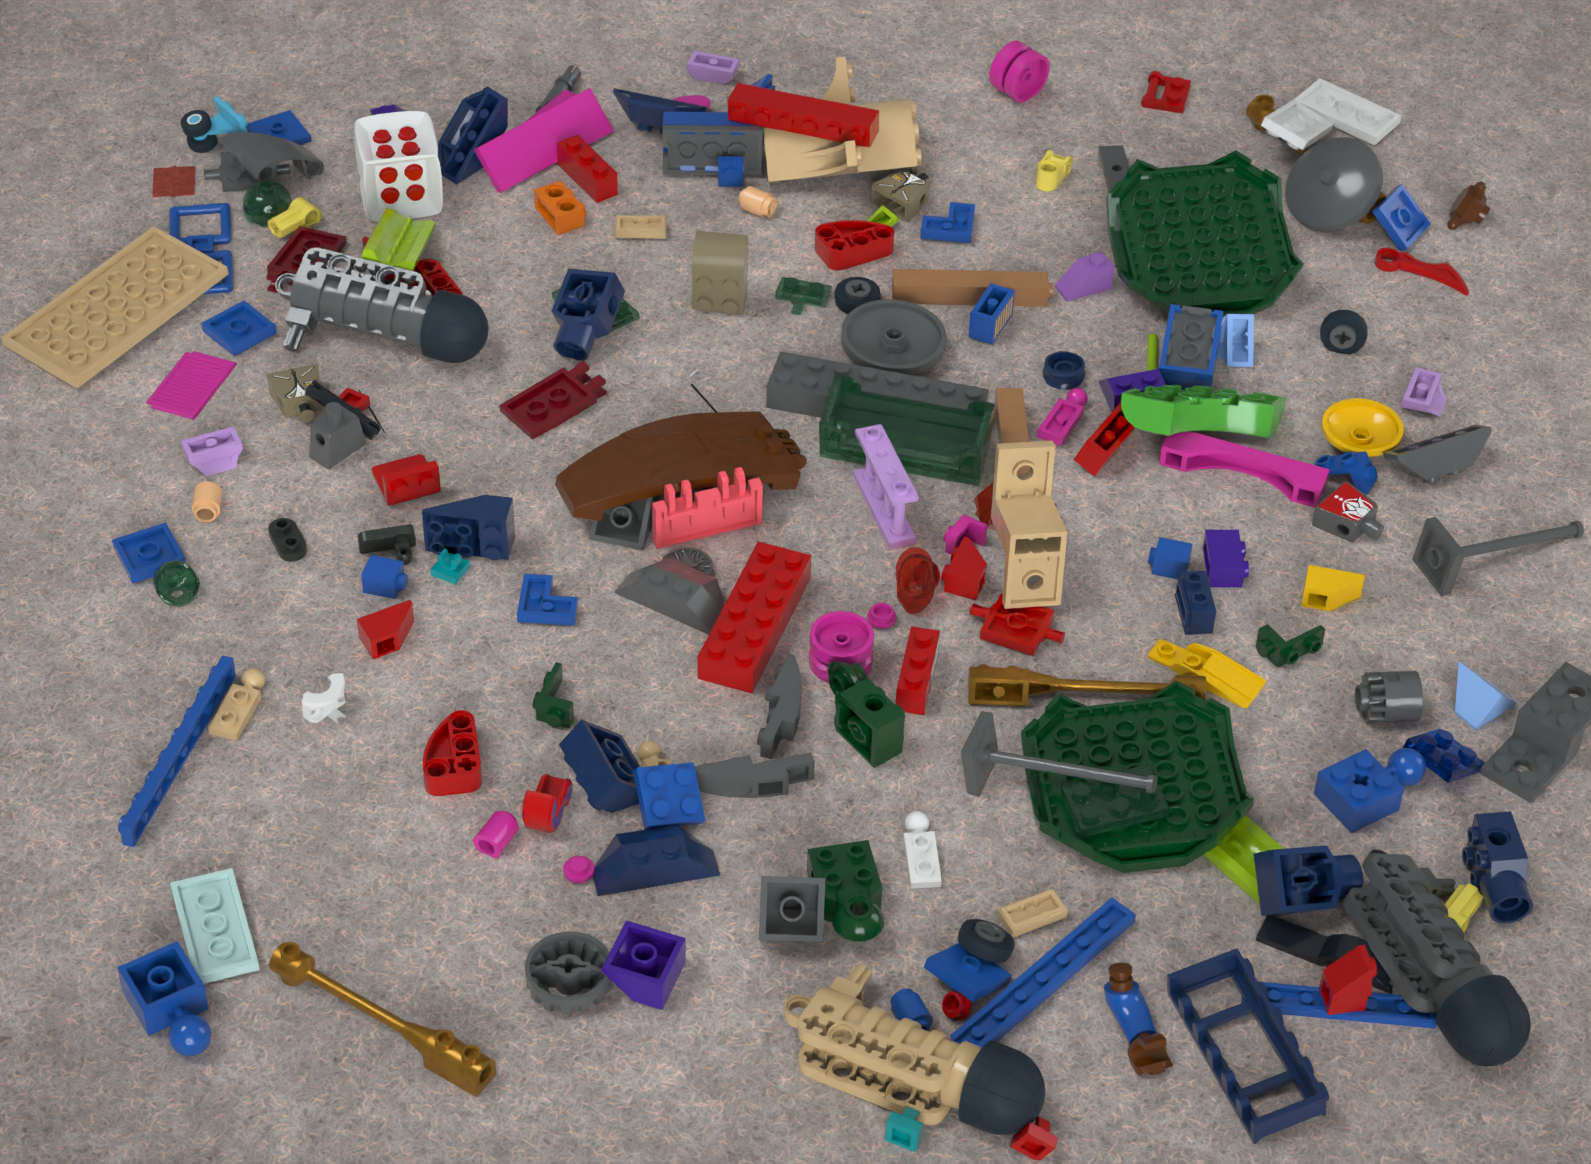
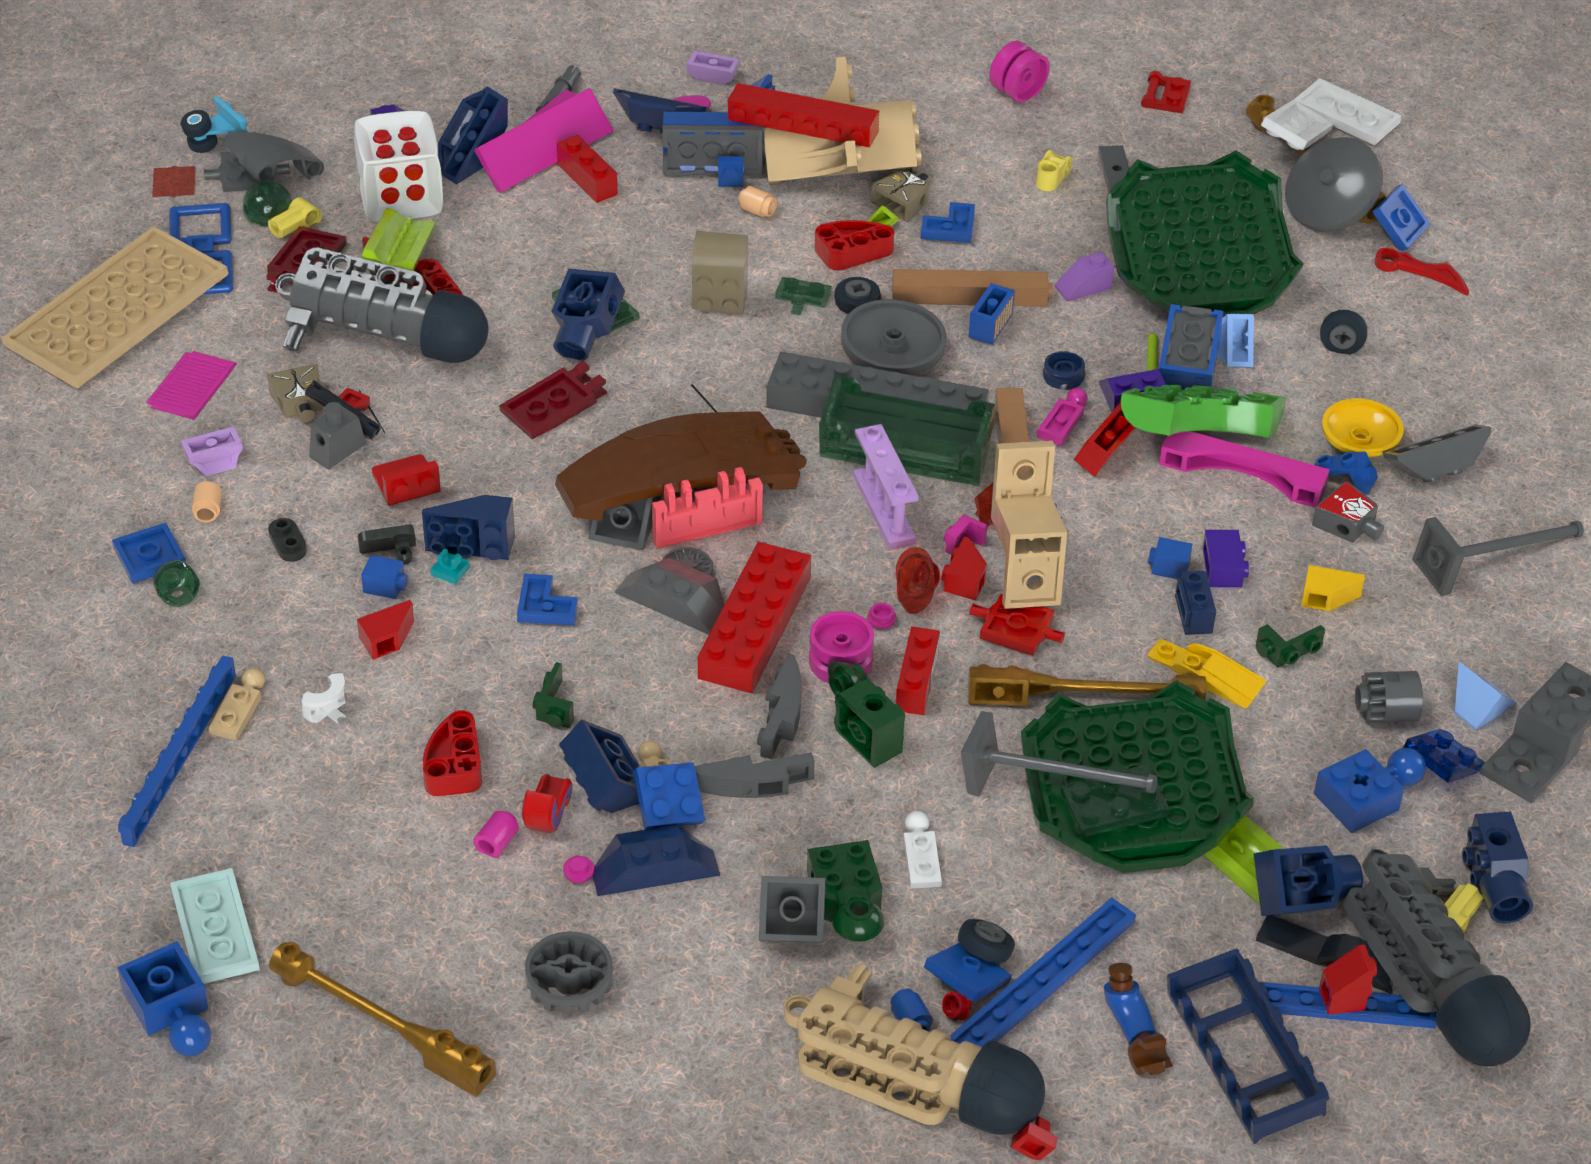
(239, 328): blue plate -> none
(281, 125): blue plate -> none
(559, 207): orange brick -> none
(640, 226): tan plate -> none
(646, 963): dark purple slope -> none
(904, 1129): teal tile -> none
(1032, 913): tan plate -> none
(1425, 392): lavender slope -> none
(1469, 206): reddish brown rock -> none

